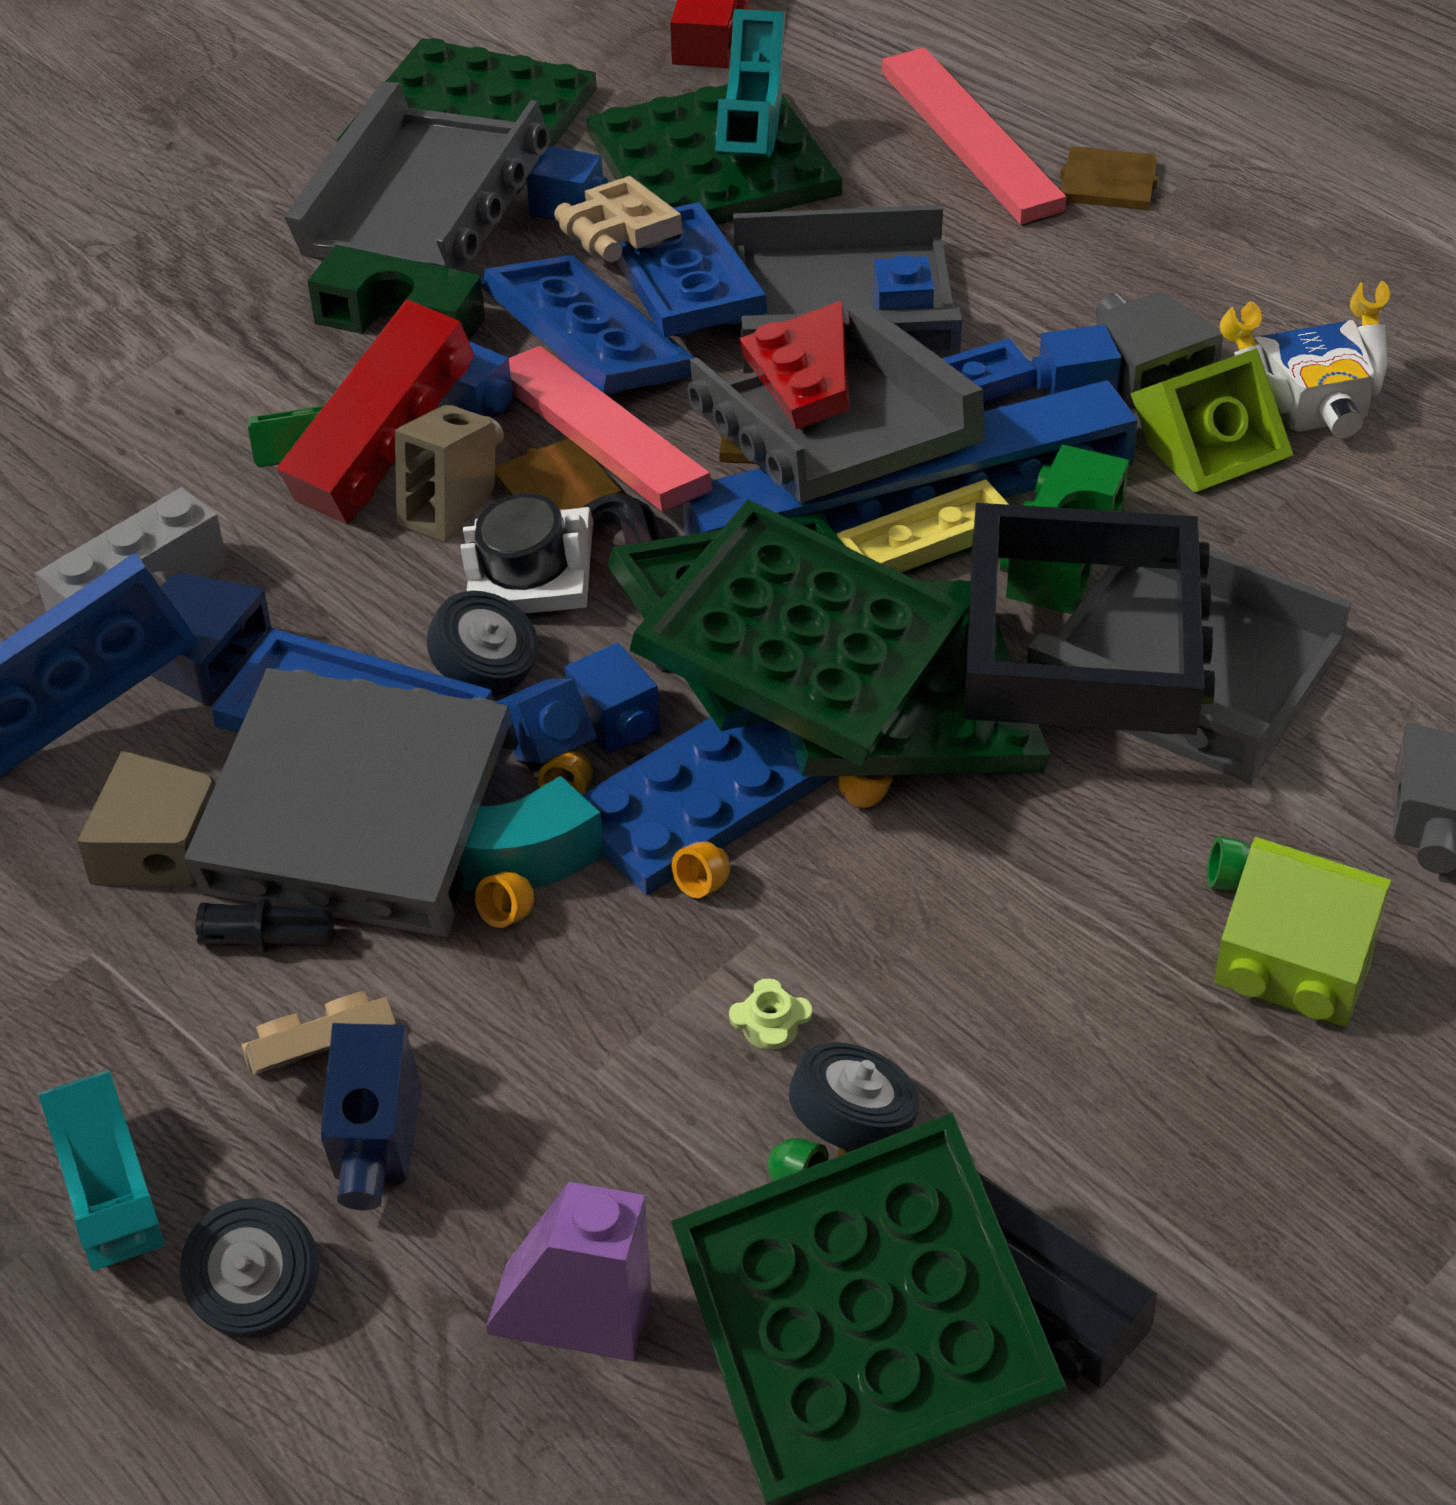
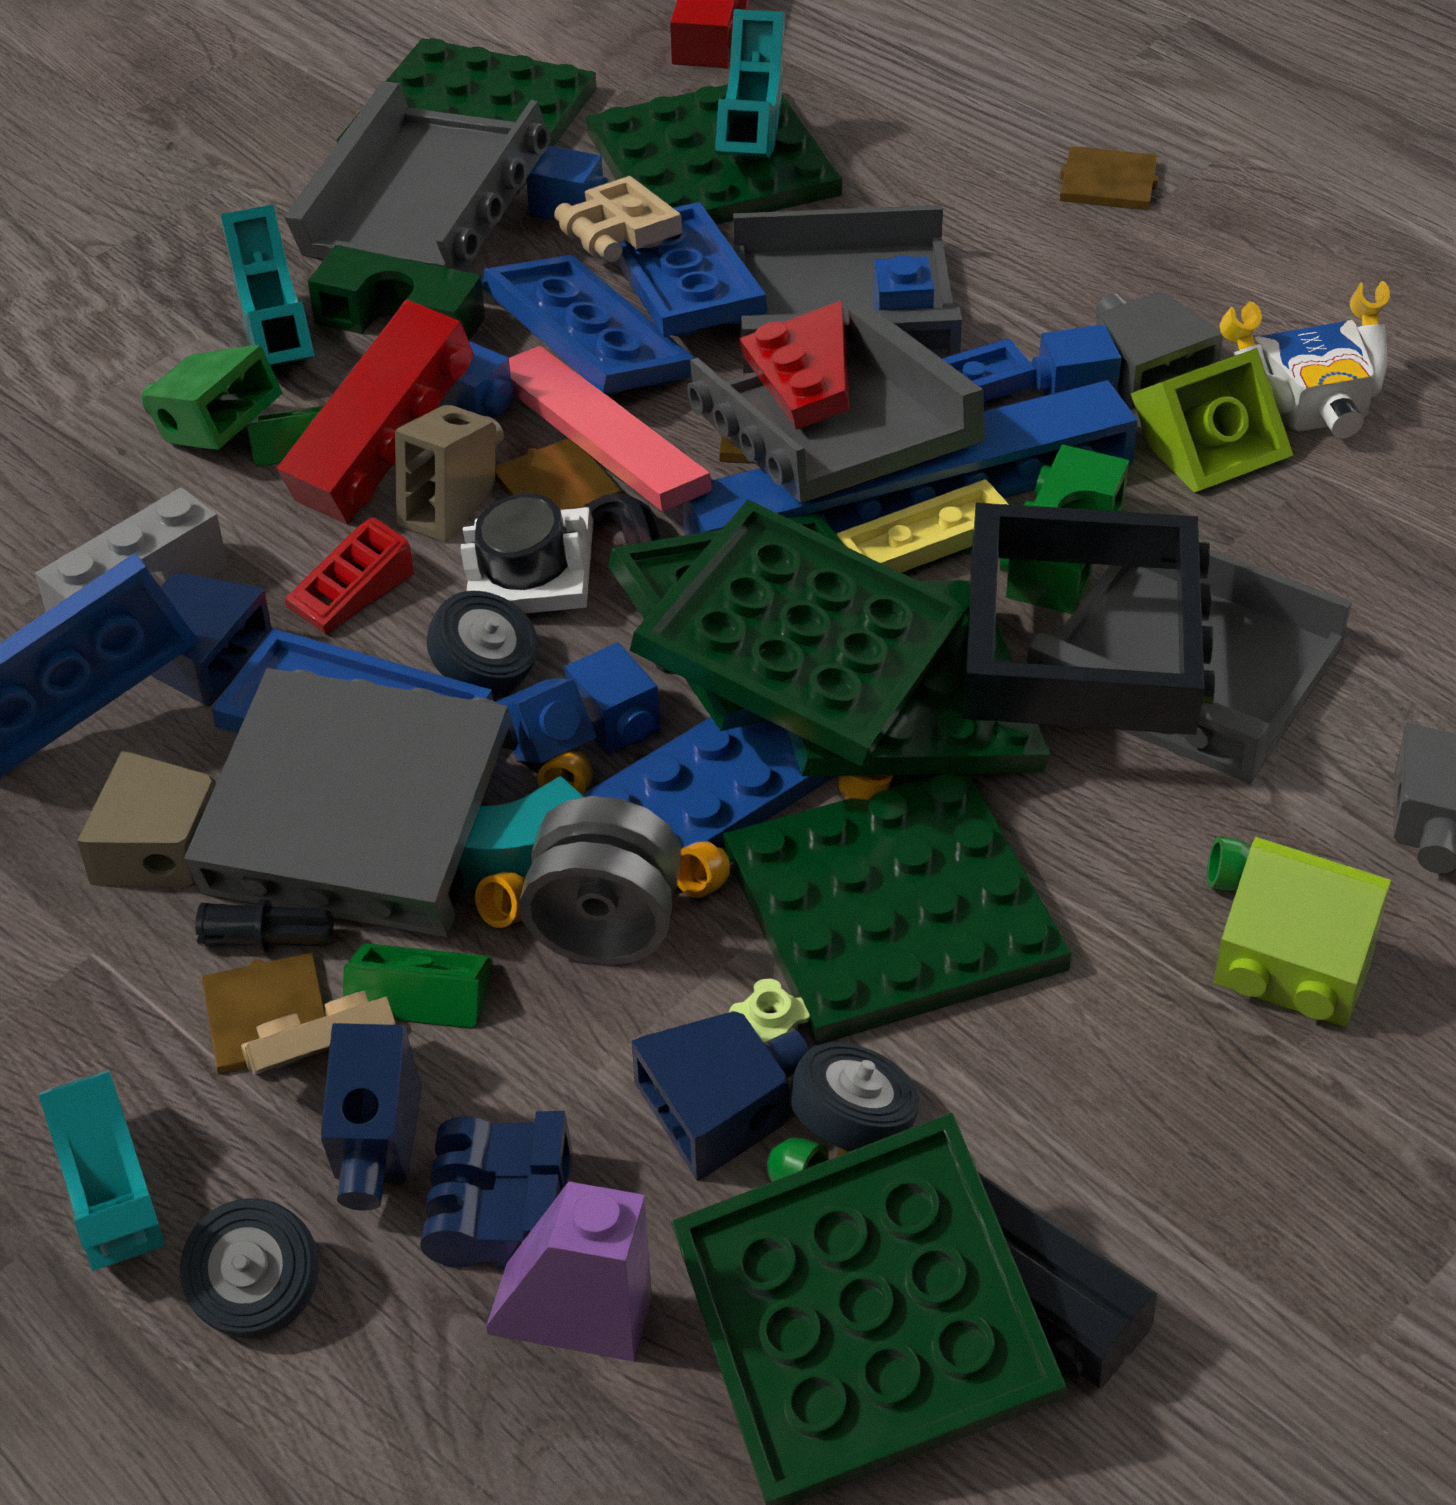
(199, 408): none -> green torso
(255, 995): none -> pearl gold piece
(265, 285): none -> teal arch
(370, 546): none -> red slope
(421, 982): none -> green slope
(493, 1186): none -> dark blue legs
(601, 881): none -> flat silver wheel
(716, 1086): none -> dark blue torso
(894, 905): none -> dark green plate
(974, 136): coral tile -> none

